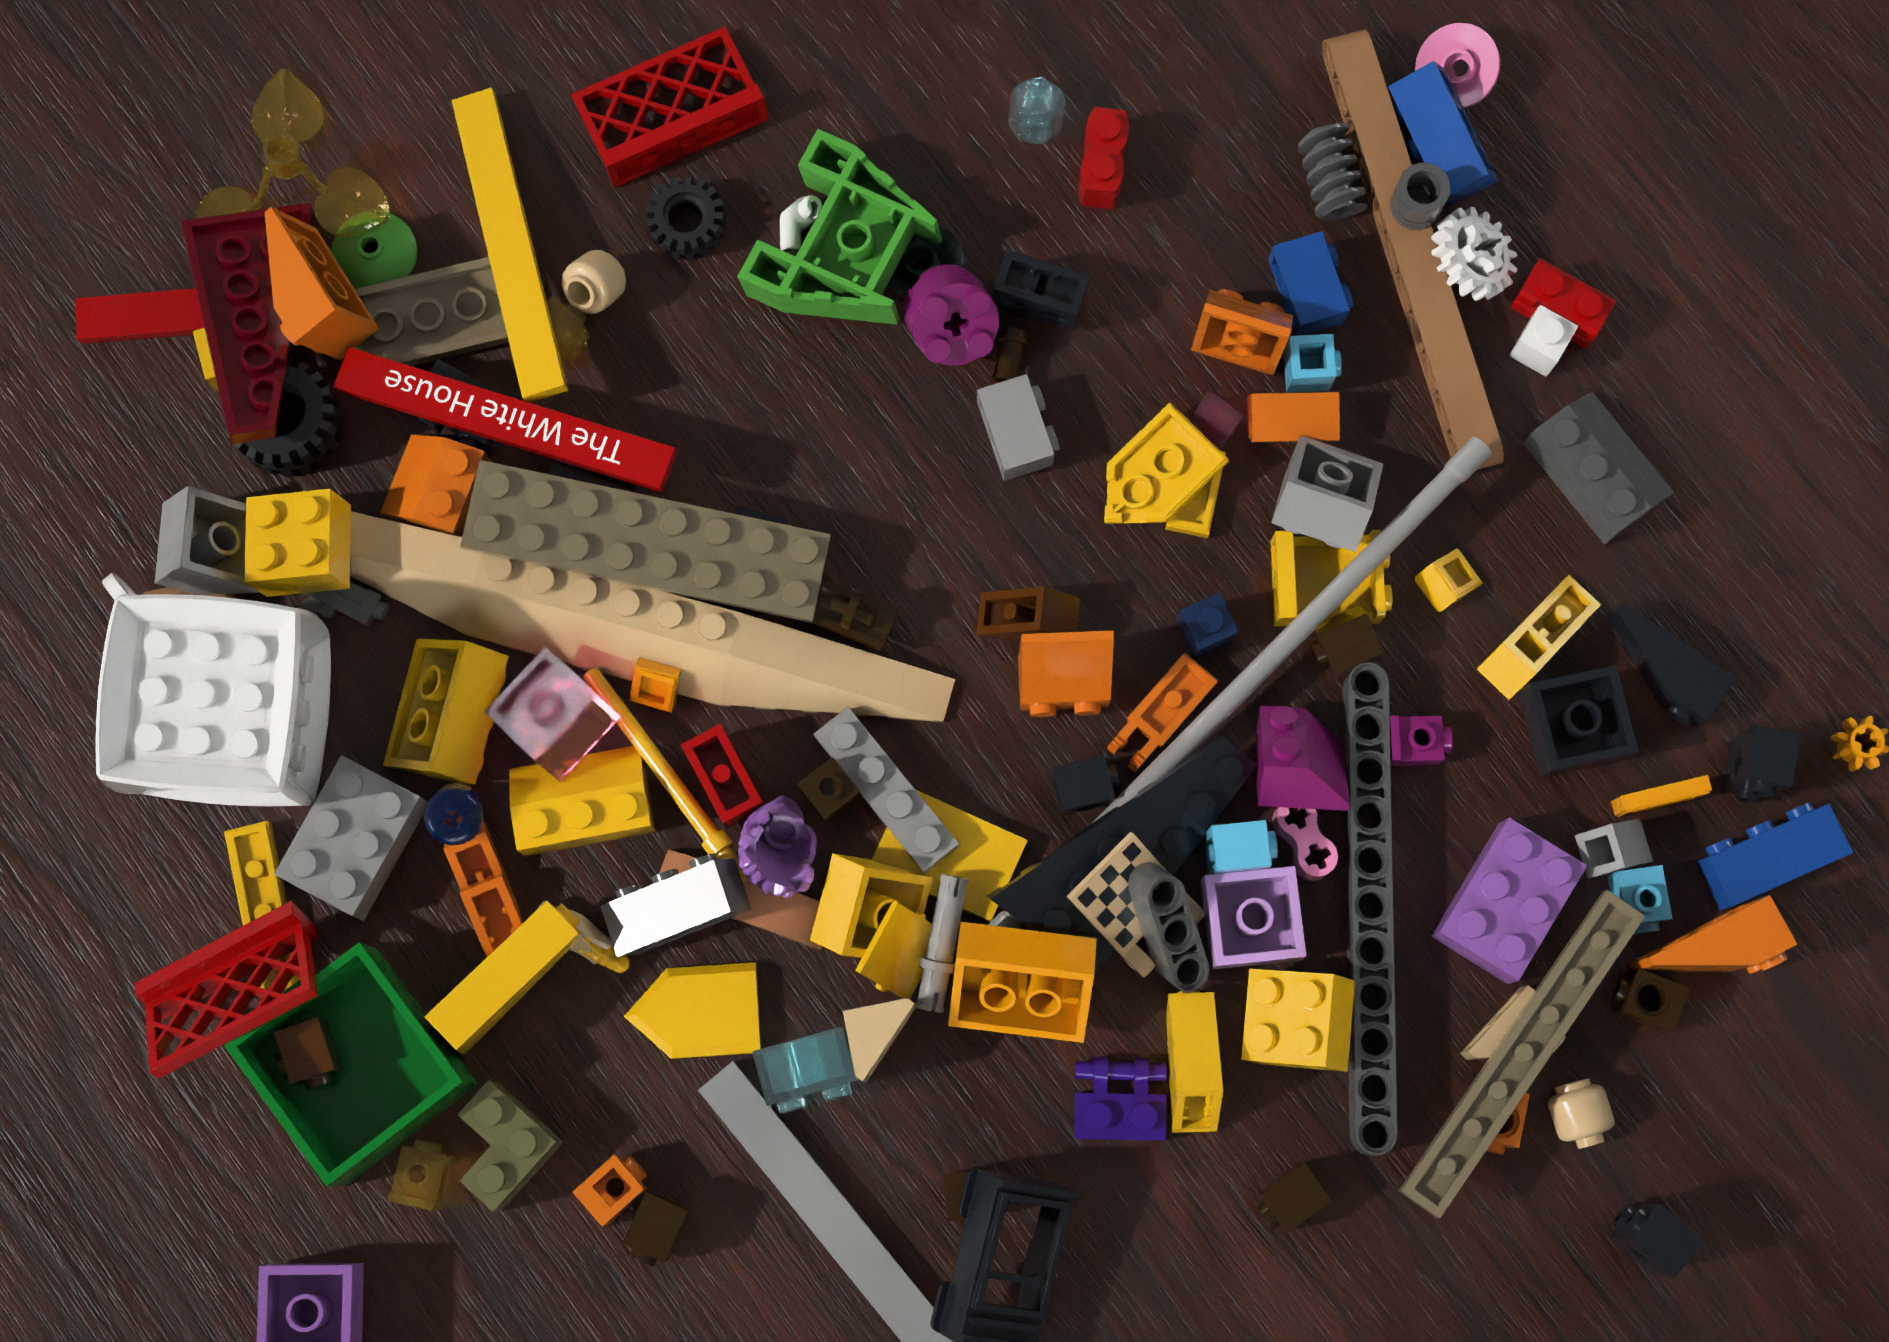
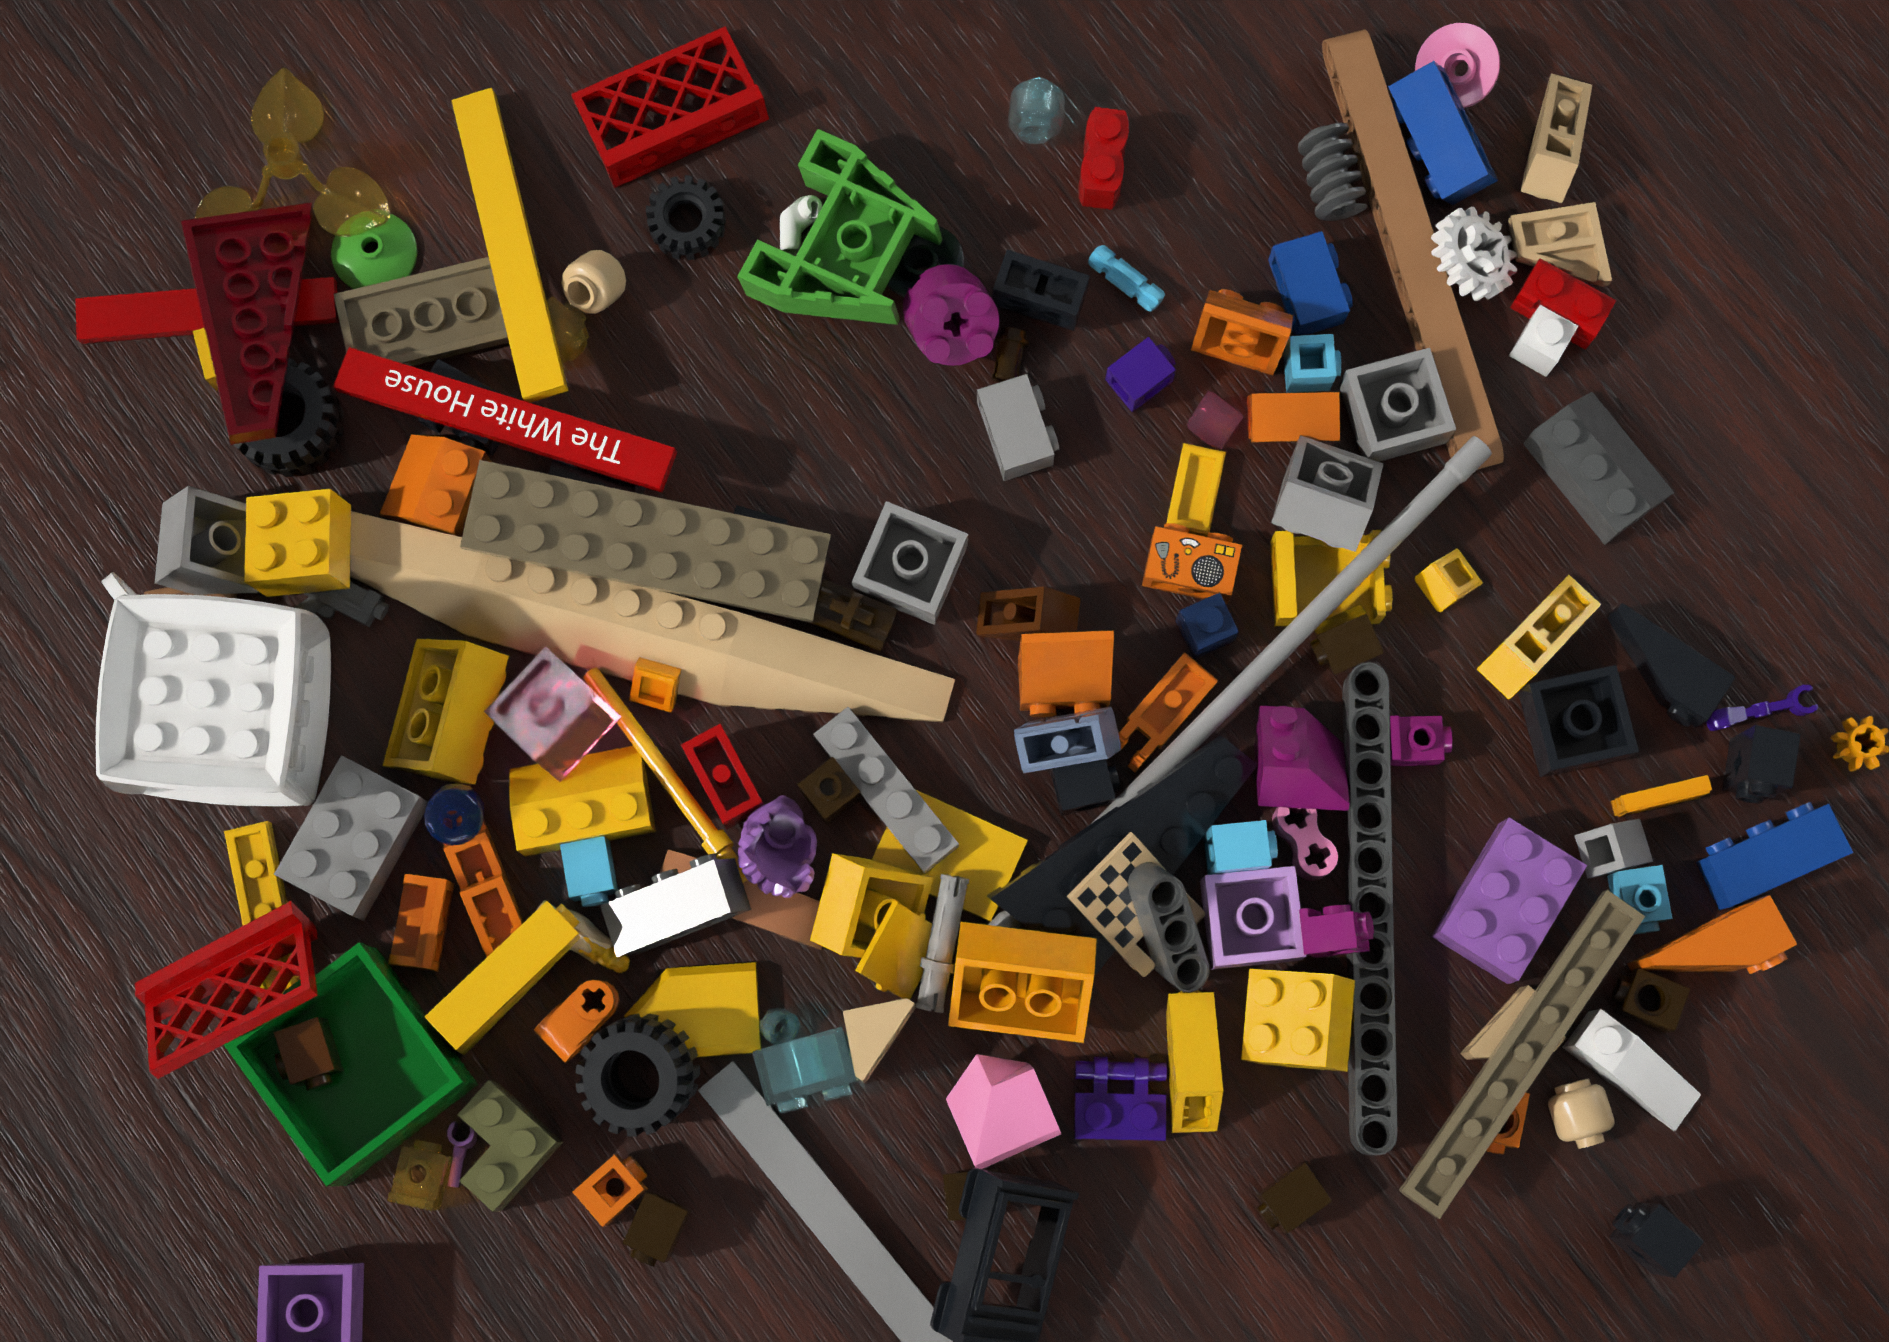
(312, 289): orange slope -> none
(421, 922): none -> orange hinge
(459, 1153): none -> medium lavender hand
(573, 1023): none -> orange piece
(589, 870): none -> medium azure brick
(612, 1099): none -> black tyre
(787, 1032): none -> clear light blue hinge
(910, 562): none -> light grey brick
(1000, 1109): none -> bright pink slope
(1067, 740): none -> sand blue brick
(1126, 278): none -> medium azure axle
(1141, 373): none -> dark purple brick
(1159, 470): yellow tile -> none
(1191, 562): none -> orange brick
(1336, 931): none -> magenta brick
(1397, 406): none -> light grey brick
(1420, 196): dark grey piece -> none
(1557, 139): none -> tan slope
(1564, 238): none -> tan wing
(1632, 1067): none -> white slope
(1732, 716): none -> dark purple piece

